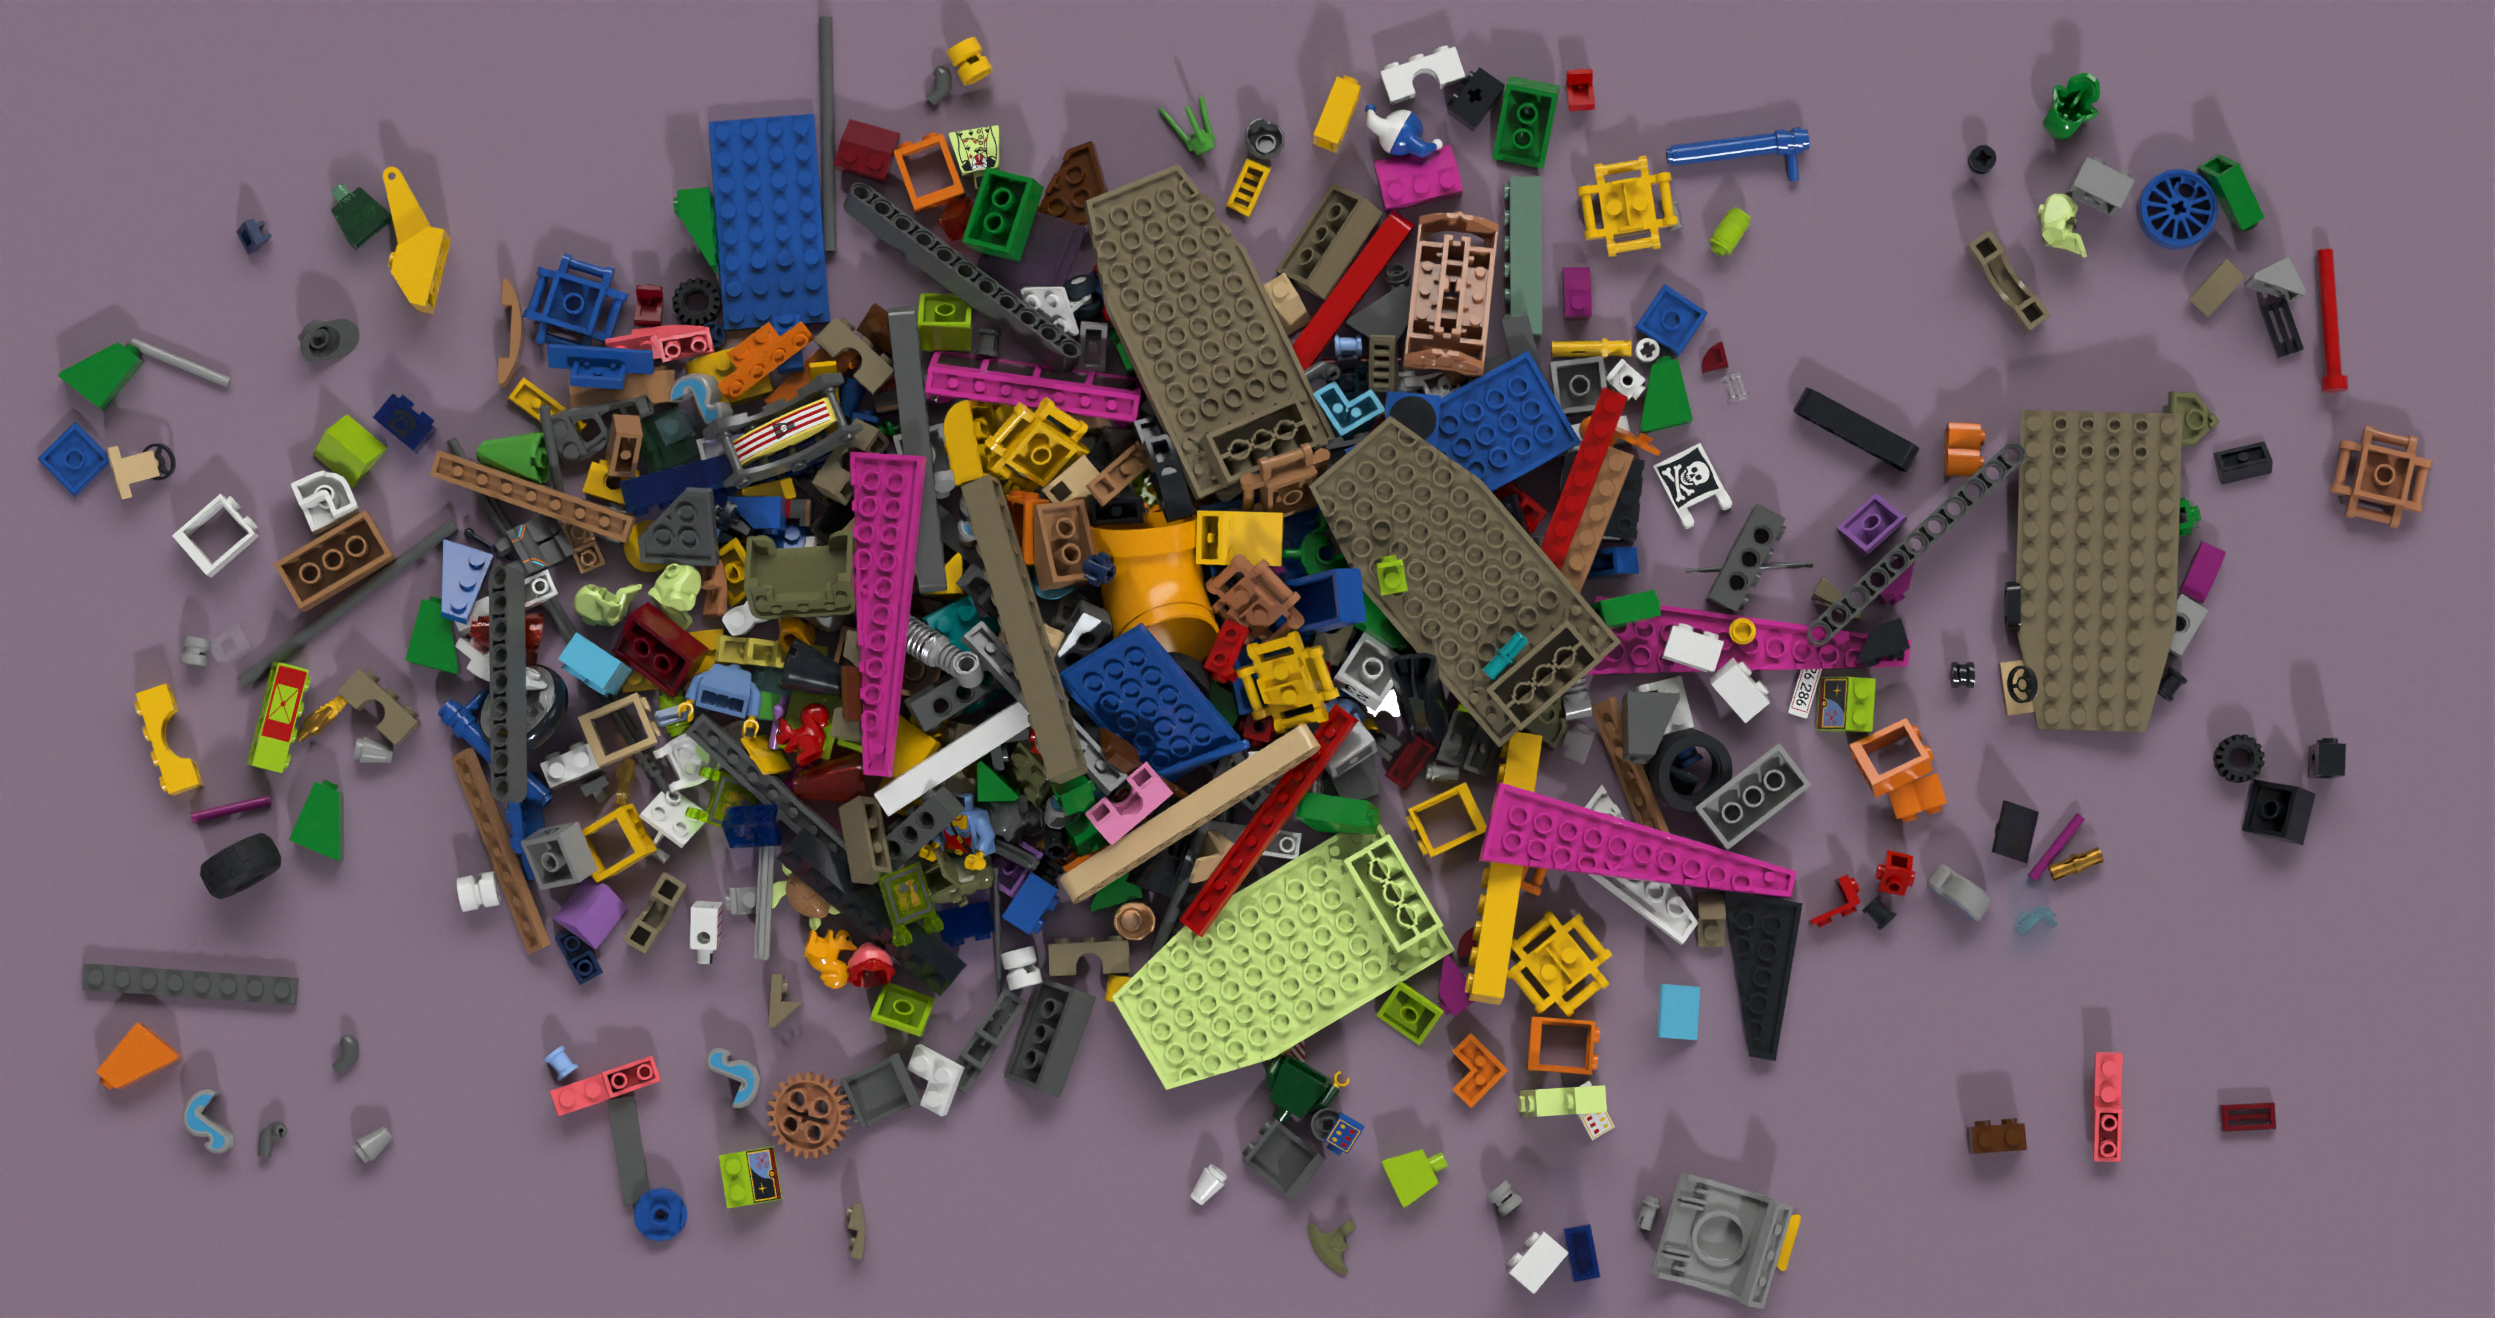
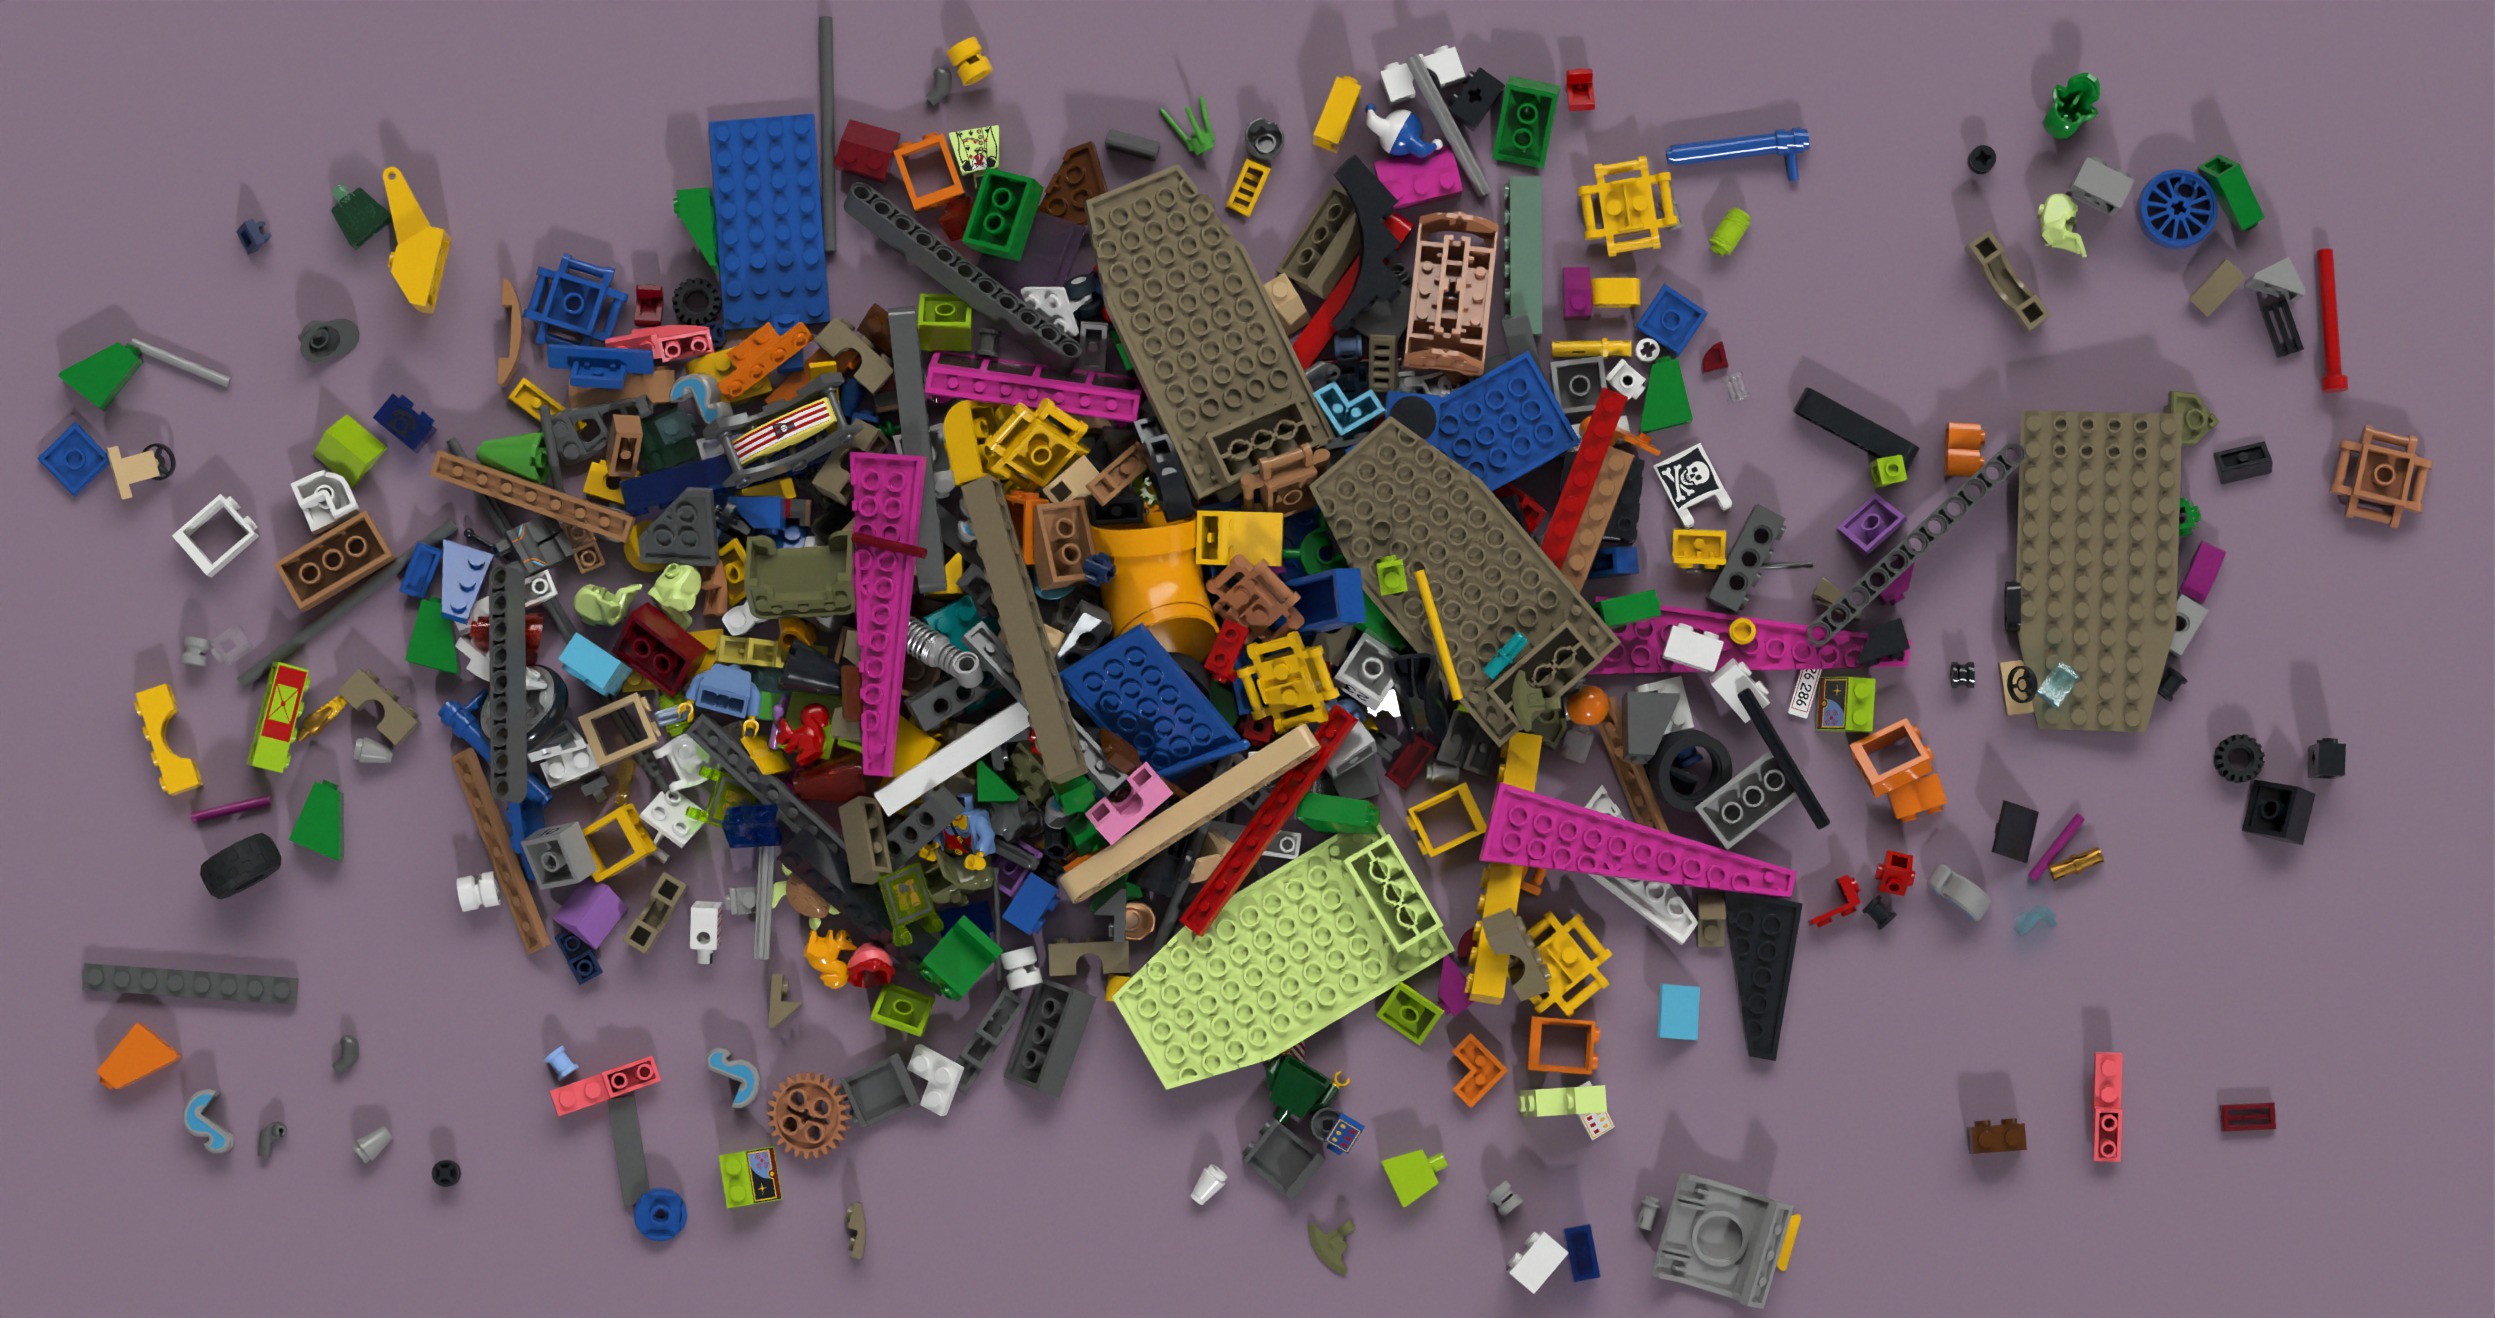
(420, 570): none -> blue tile
(441, 1173): none -> black wheel
(562, 741): none -> white wing
(889, 545): none -> dark red bar
(959, 959): none -> green panel
(1116, 907): none -> dark grey slope
(1132, 145): none -> dark grey slope
(1374, 279): none -> black arch
(1438, 635): none -> yellow piece
(1448, 125): none -> light grey axle
(1508, 936): none -> dark tan arch
(1529, 700): none -> olive piece
(1588, 705): none -> orange hair
(1615, 292): none -> yellow beam
(1698, 547): none -> yellow bracket
(1783, 758): none -> black axle
(1887, 471): none -> lime bracket
(2058, 684): none -> clear light blue bracket

